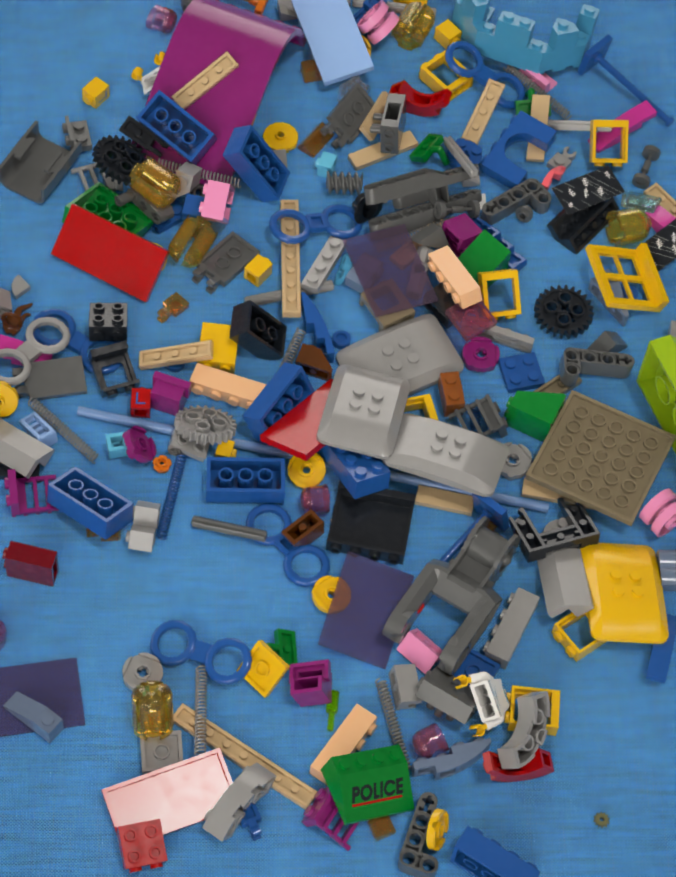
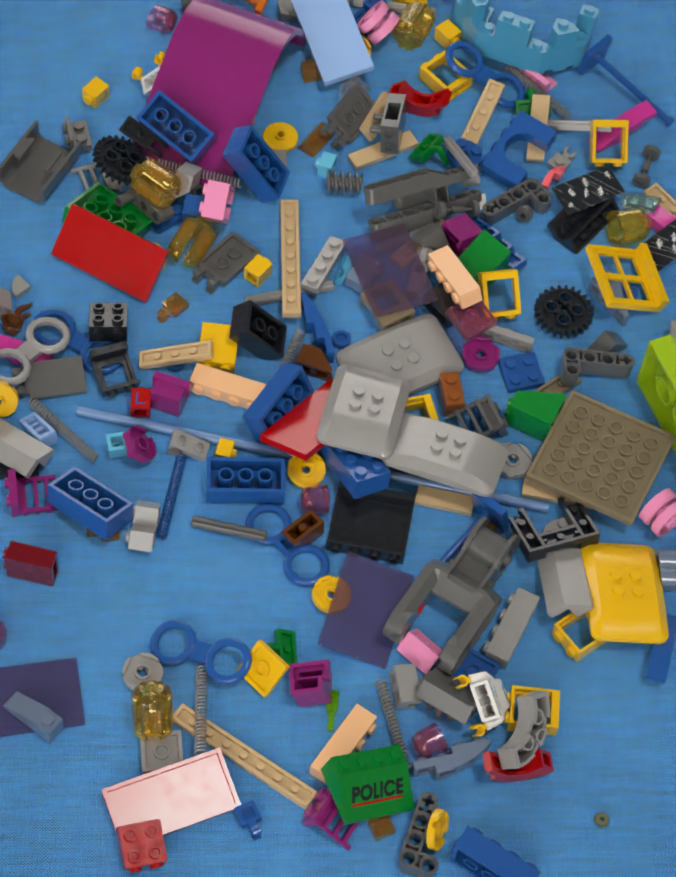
(161, 468): orange plate -> none
(205, 81): tan tile -> none
(205, 424): light grey gear -> none
(229, 810): light grey brick -> none
(313, 223): blue bar -> none
(365, 212): black piece -> none

